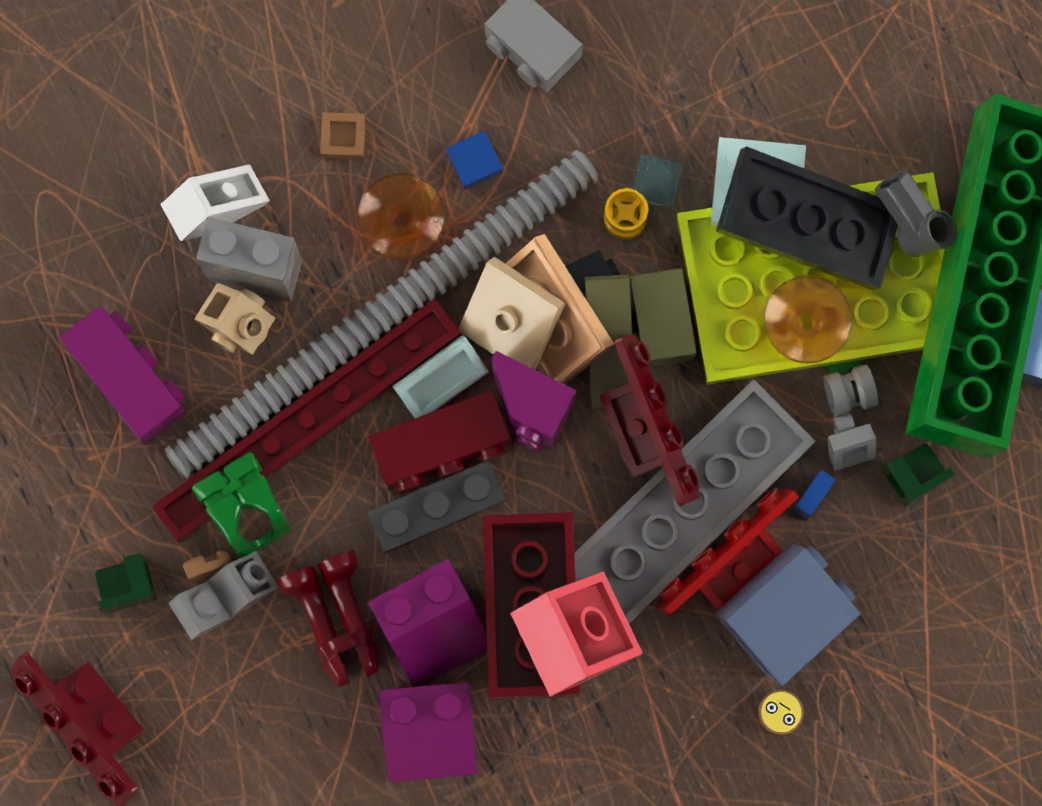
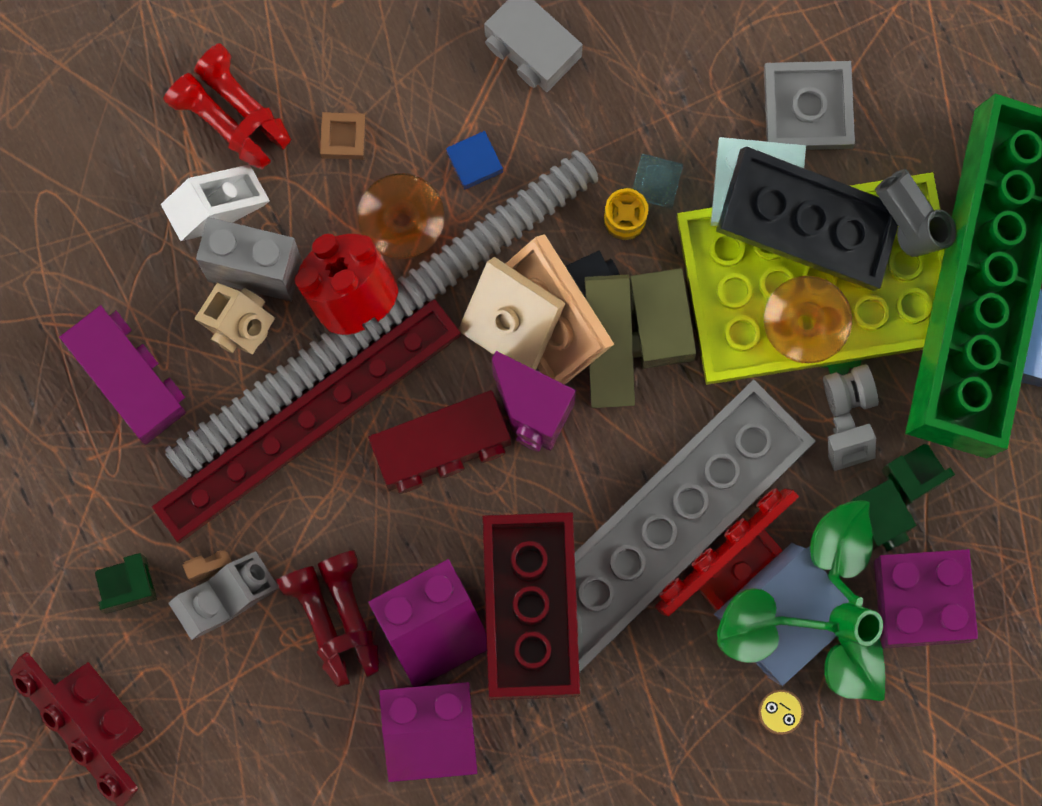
(214, 71): none -> red piece
(237, 489): green piece -> none
(346, 282): none -> red brick
(436, 507): dark grey plate -> none
(440, 378): light aqua tile -> none
(576, 633): coral slope -> none
(643, 424): dark red bracket -> none
(810, 104): none -> light grey plate
(813, 495): blue tile -> none
(856, 665): none -> green plant
(887, 516): none -> dark green brick
(926, 598): none -> magenta brick

